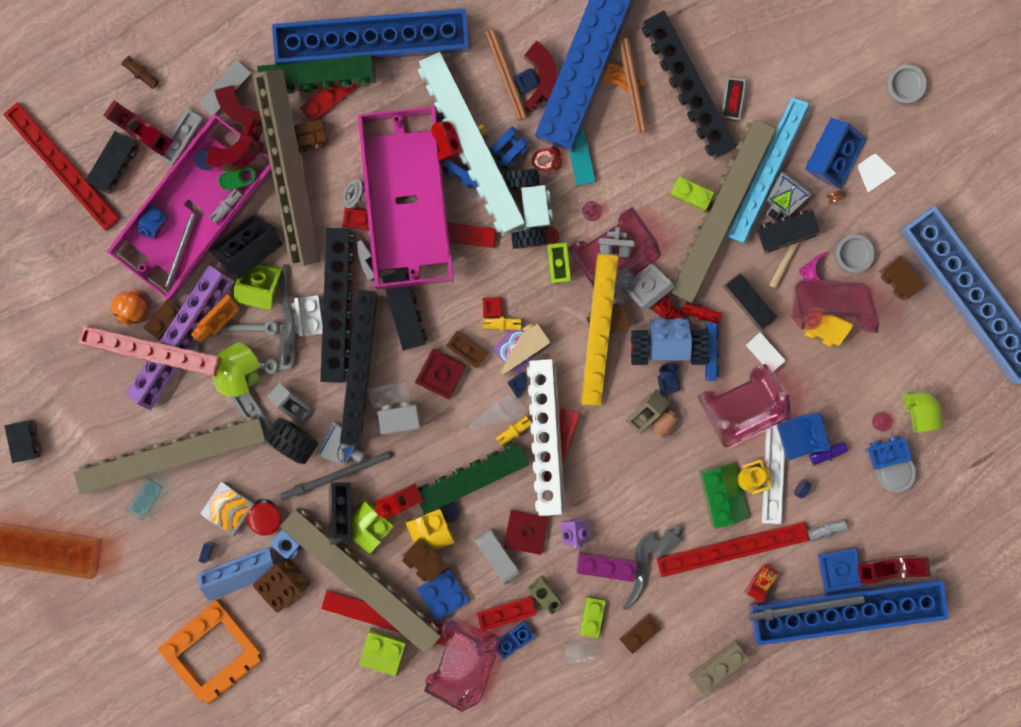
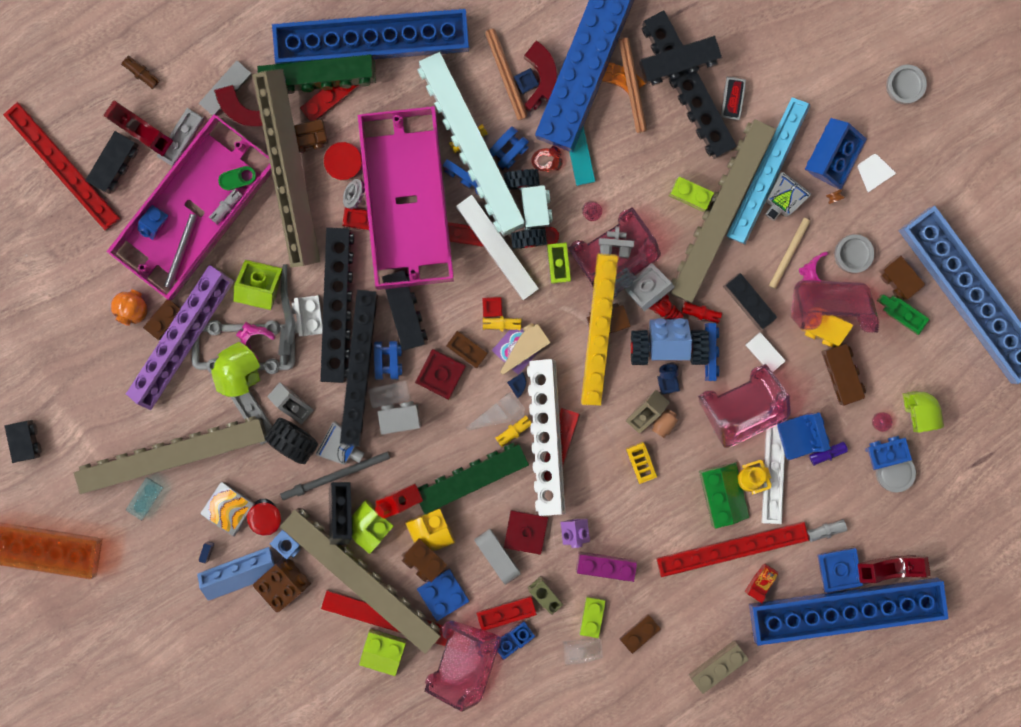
(150, 351): tile -> none
(194, 631): orange hinge -> none
(200, 160): dark blue tile -> none
(216, 319): orange hinge -> none
(242, 152): dark red arch -> none
(246, 246): black slope -> none
(249, 330): none -> dark pink helmet
(342, 161): none -> red tile
(364, 256): light grey slope -> none
(394, 351): none -> blue brick
(446, 140): red leg -> none
(450, 512): dark blue tile -> none
(497, 247): none -> white tile
(641, 446): none -> yellow slope
(646, 545): dark grey piece -> none
(680, 60): none -> black brick
(769, 614): dark grey bar -> none
(788, 231): black brick -> none
(802, 488): dark blue tile -> none
(844, 374): none -> reddish brown brick
(903, 313): none -> green hinge

